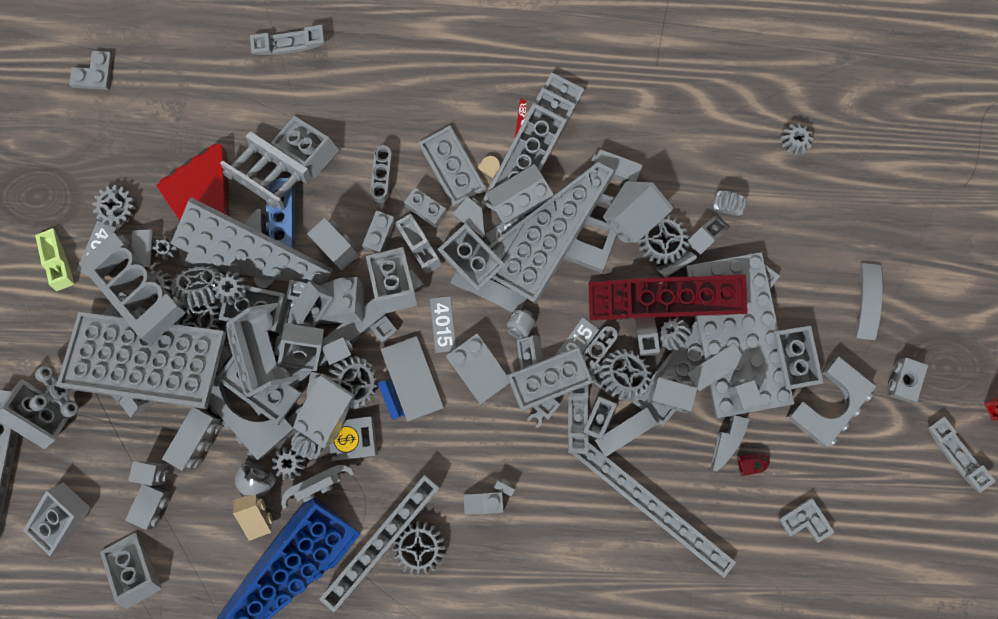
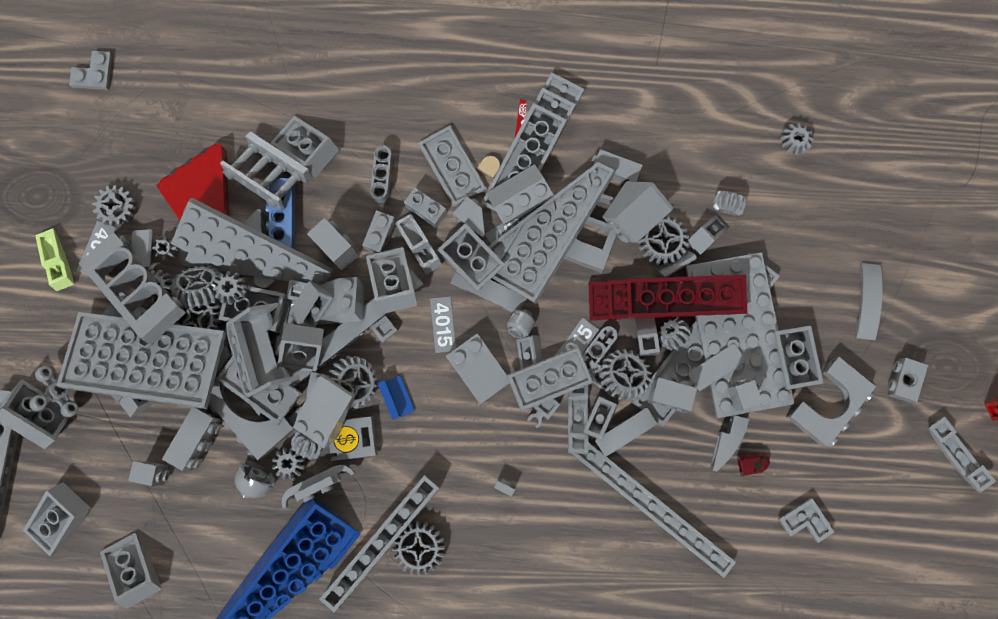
(147, 507): light grey brick -> none
(252, 516): tan brick -> none
(288, 42): light grey slope -> none
(337, 350): light grey brick -> none
(412, 379): light grey tile -> none
(483, 503): light grey slope -> none

